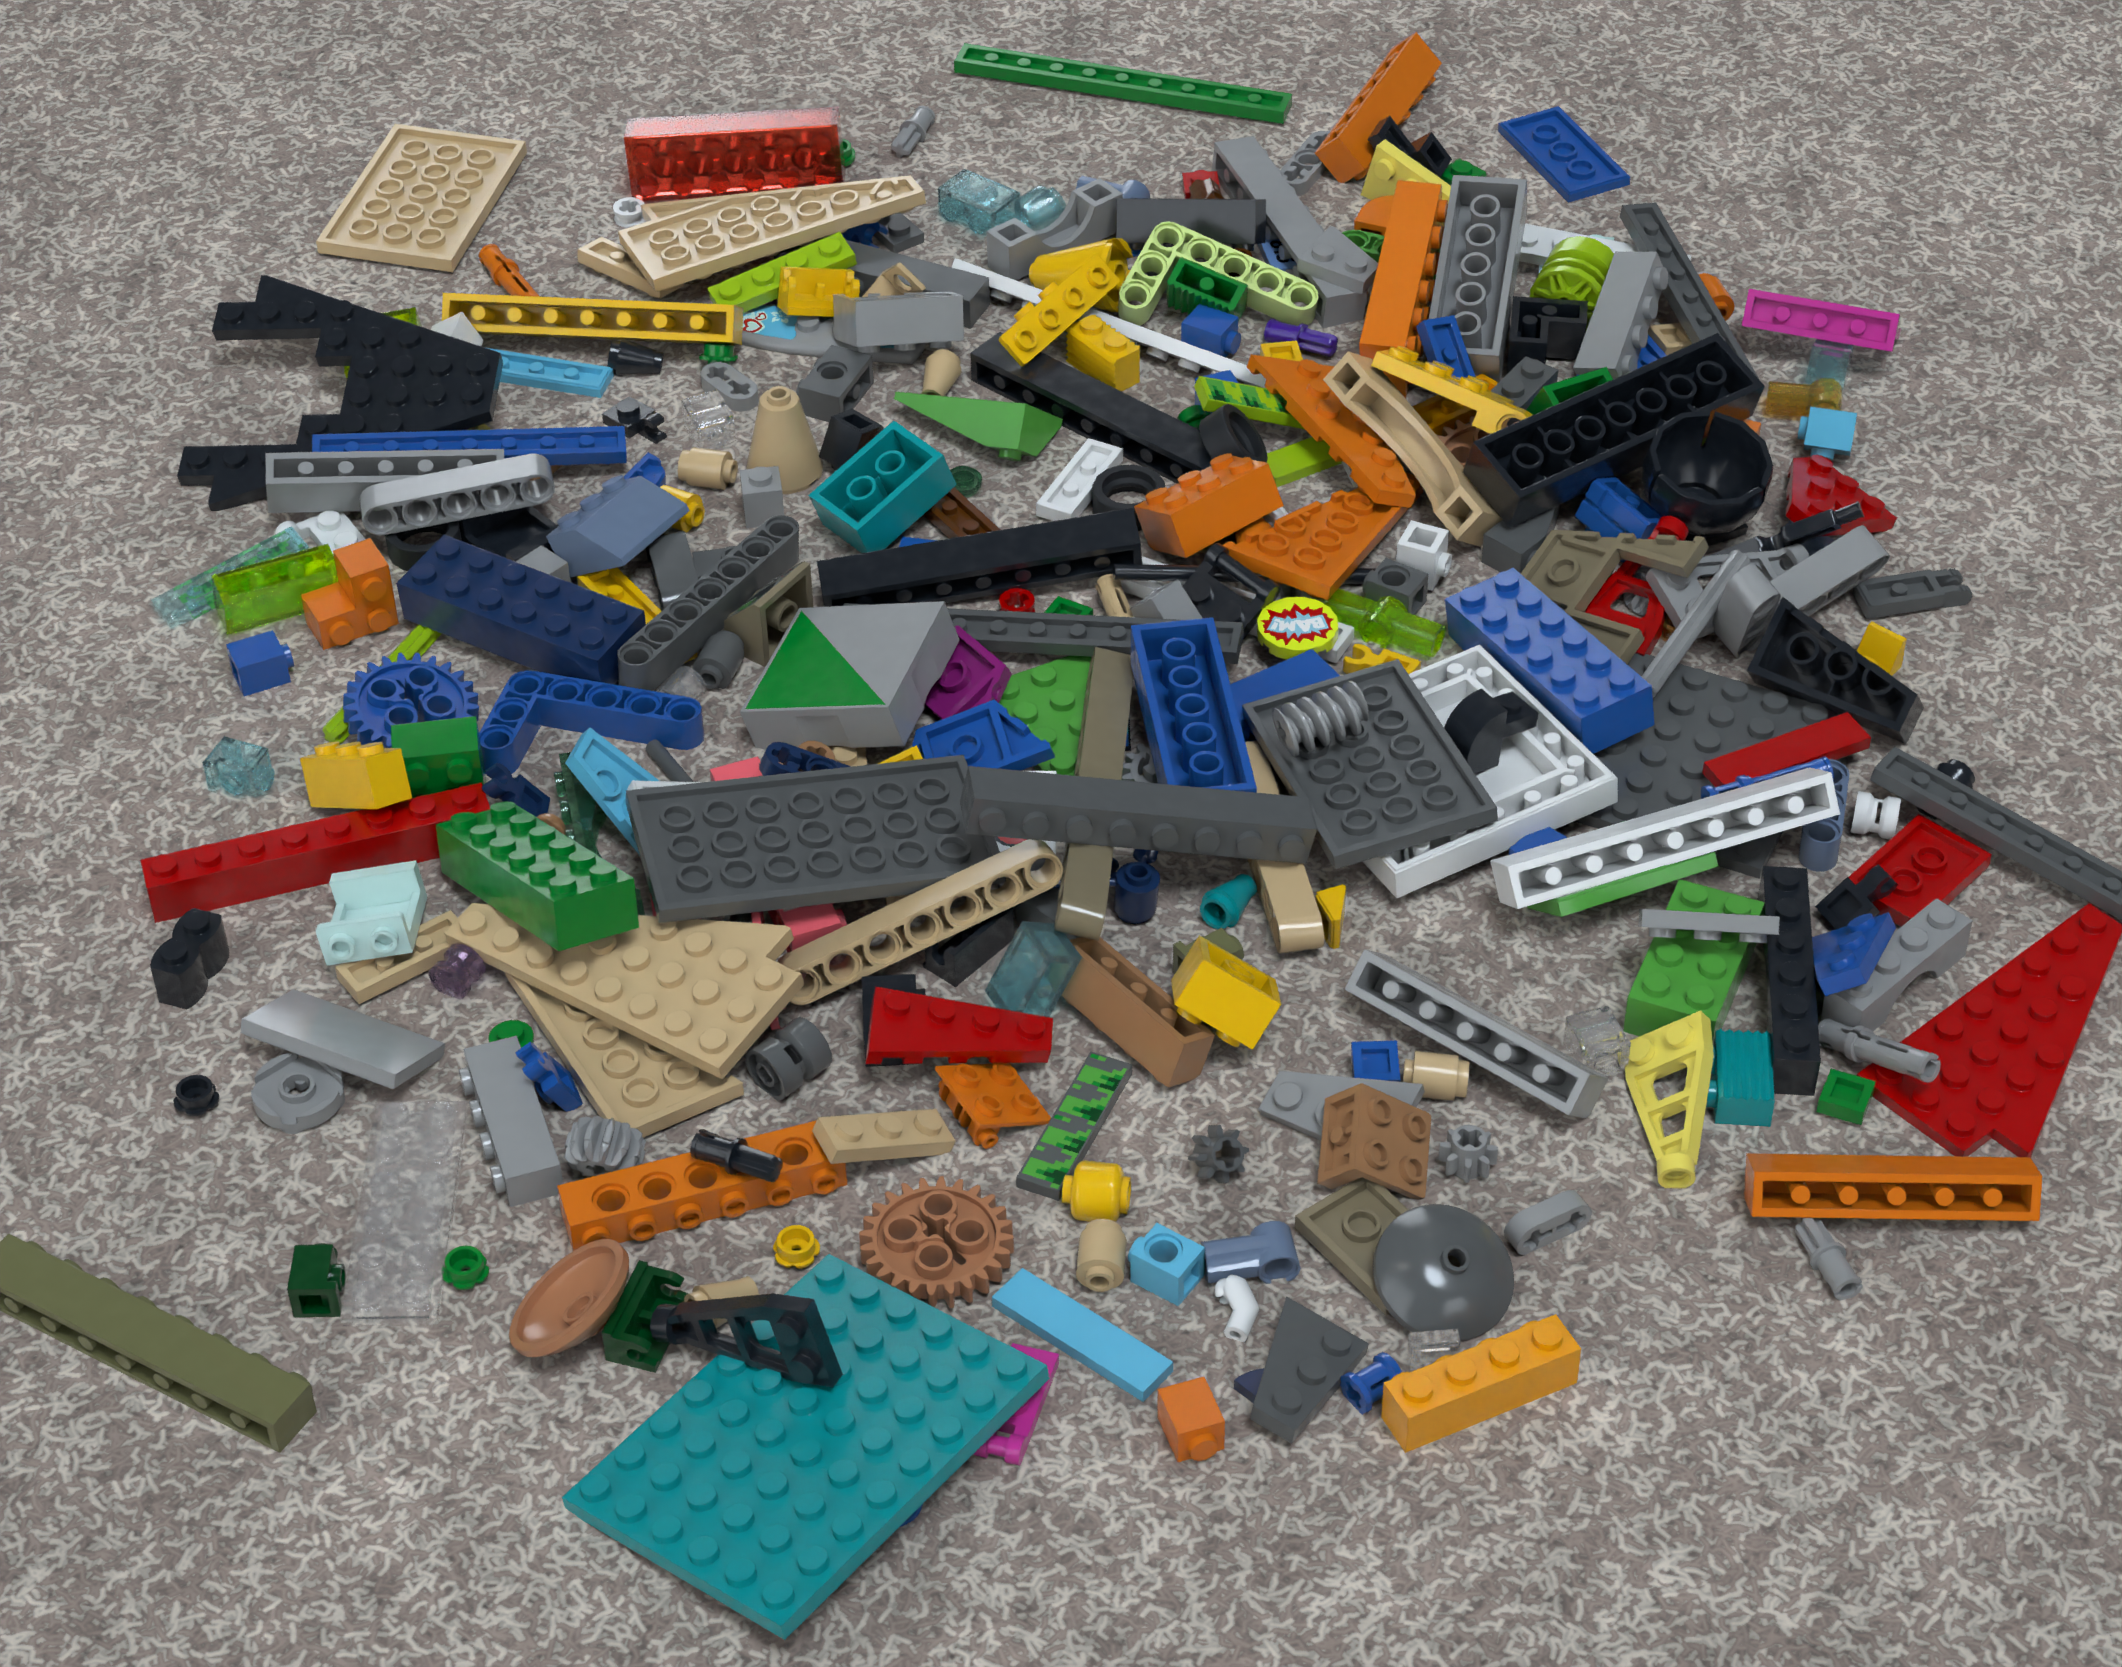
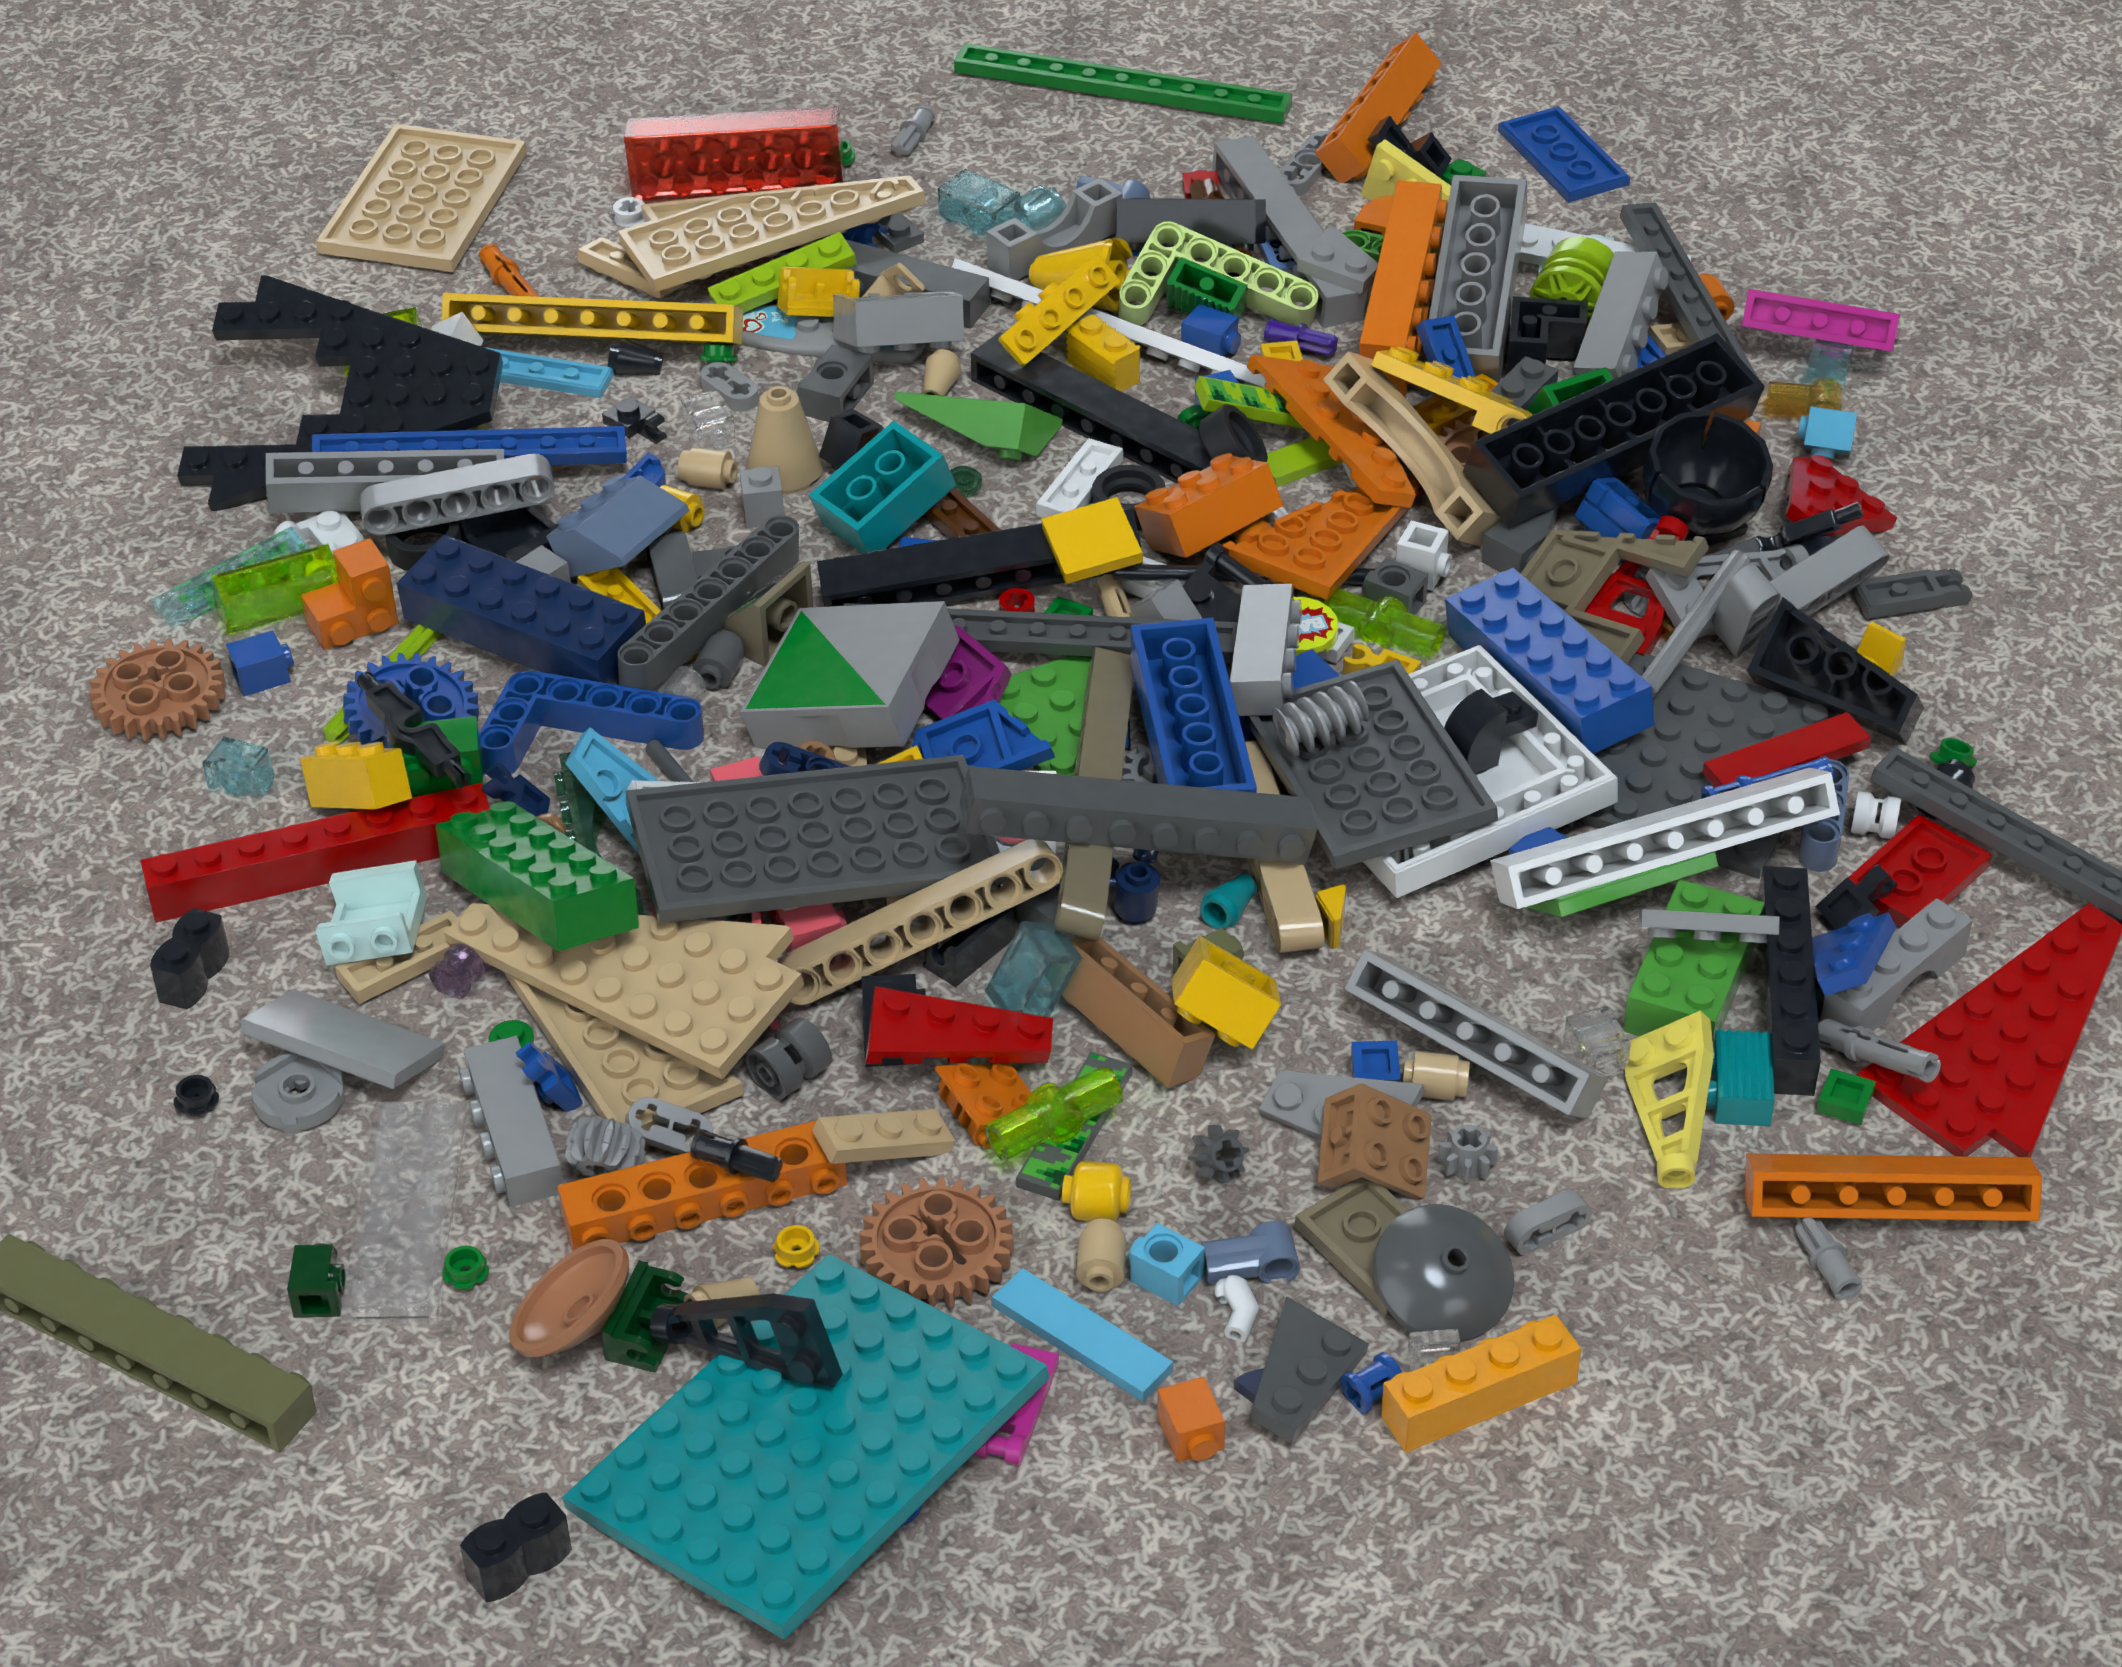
(157, 689): none -> nougat gear
(401, 719): none -> black piece
(510, 1549): none -> black brick
(670, 1115): none -> light grey beam
(1054, 1113): none -> clear neon green piece
(1092, 540): none -> yellow tile
(1265, 648): none -> light grey brick
(1953, 749): none -> green plate

